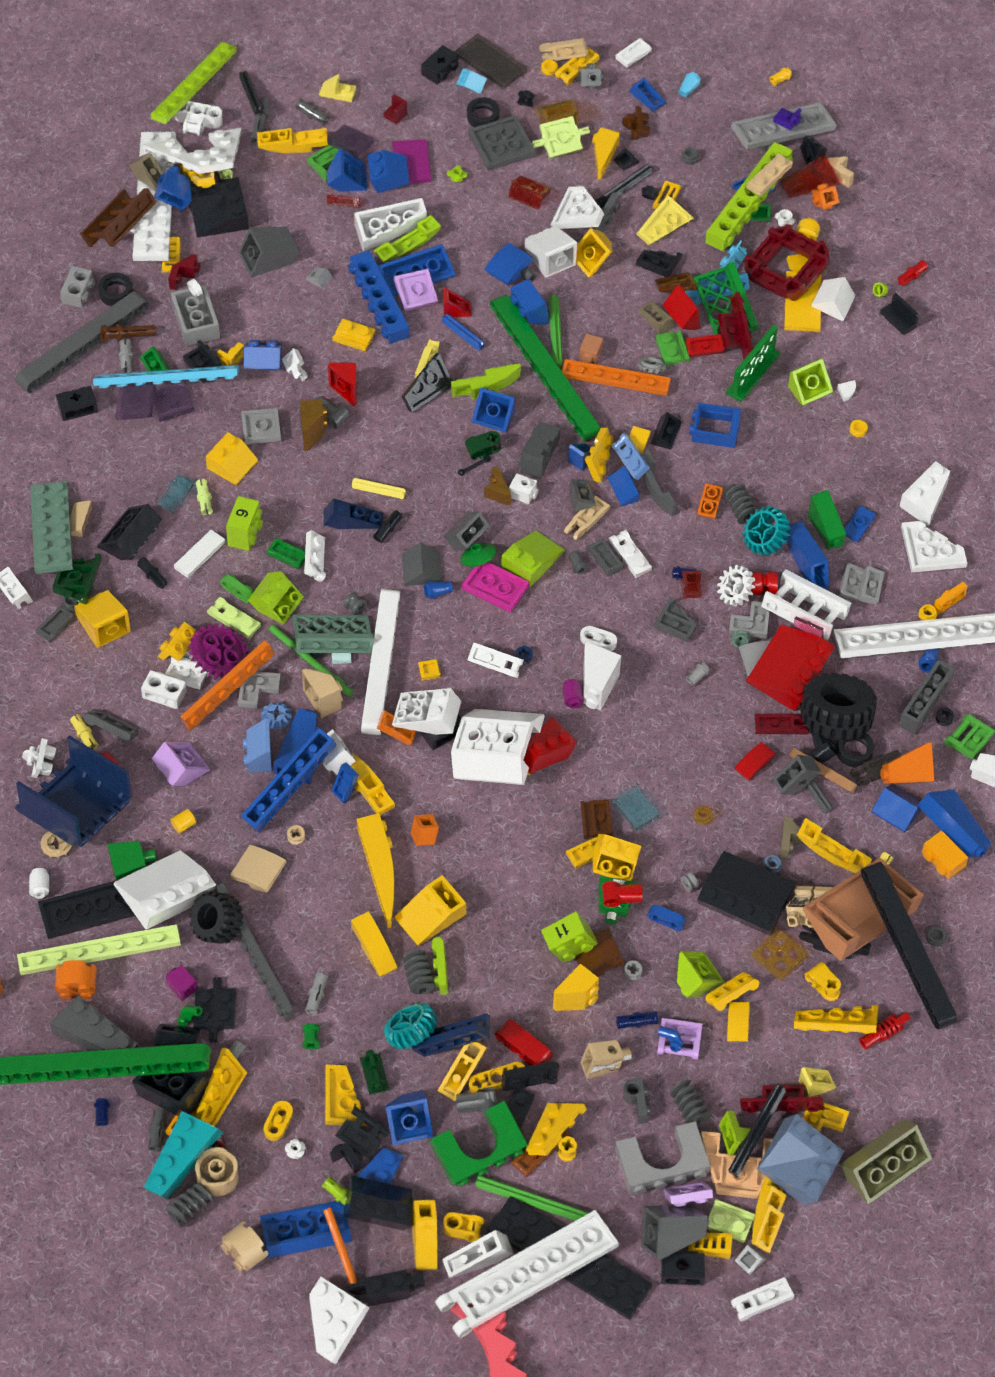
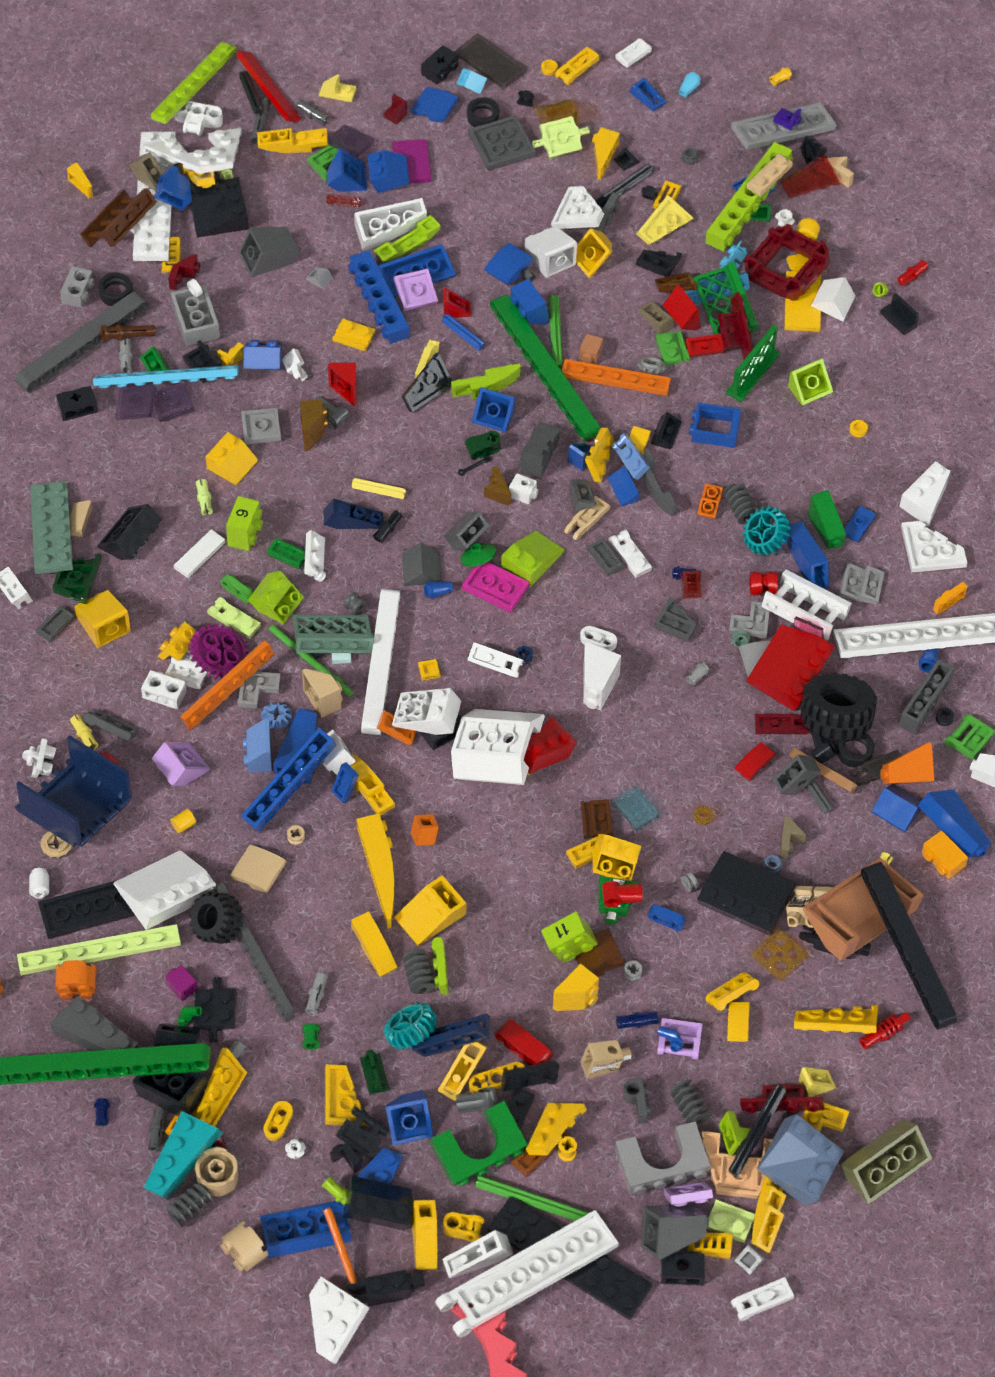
(69, 604): dark grey plate -> none
(79, 179): none -> yellow slope
(128, 858): green torso -> none
(152, 572): black axle -> none
(176, 493): clear light blue slope -> none
(268, 86): none -> red tile
(434, 104): none -> blue slope
(457, 177): lime plate -> none
(528, 192): clear red bracket -> none
(564, 49): tan hinge -> none
(572, 693): magenta brick -> none
(580, 566): dark grey pin -> none
(585, 72): brick -> none
(636, 123): reddish brown hips -> none
(697, 974): lime slope -> none
(736, 585): white gear -> none
(824, 981): yellow piece -> none
(825, 196): orange brick -> none
(830, 849): yellow slope -> none
(847, 389): white tile -> none
(927, 609): yellow plate -> none
(936, 936): dark grey tile -> none

